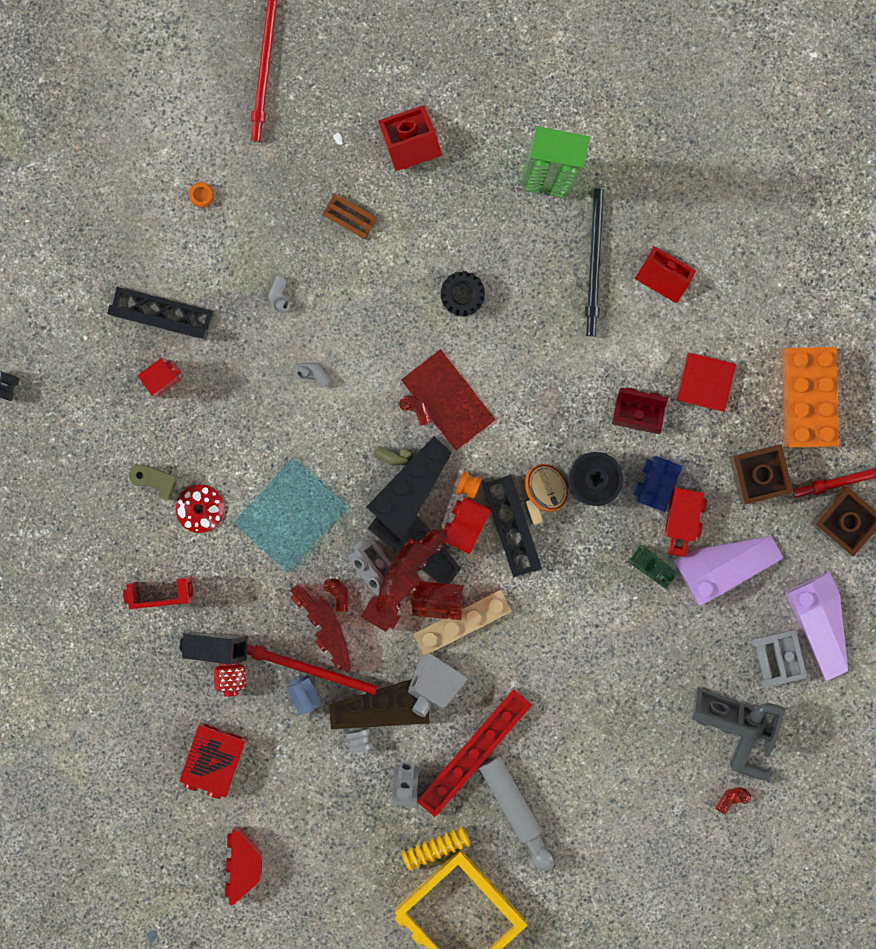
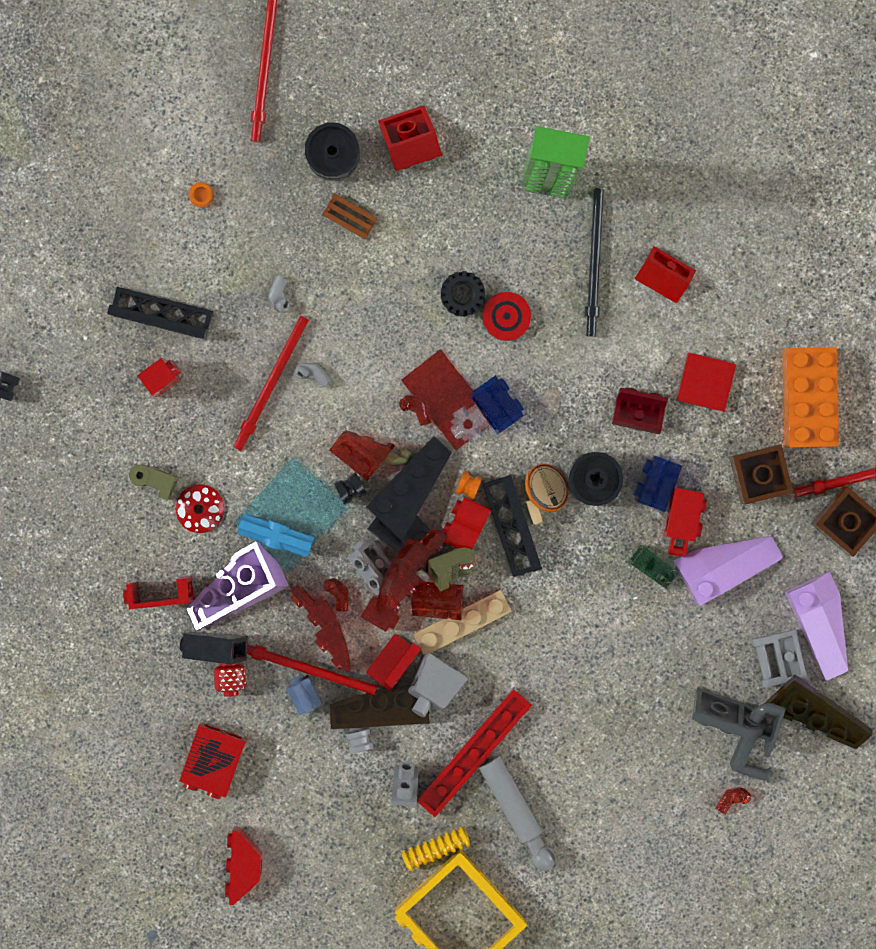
(242, 583): none -> lavender wedge
(248, 426): none -> red bar
(275, 535): none -> dark azure piece
(338, 138): none -> black wheel
(355, 485): none -> black wheel
(361, 453): none -> clear red wing
(392, 661): none -> red panel
(451, 567): none -> olive leg
(478, 423): none -> clear brick
(497, 404): none -> clear blue brick
(506, 316): none -> red tile
(819, 713): none -> dark brown wing

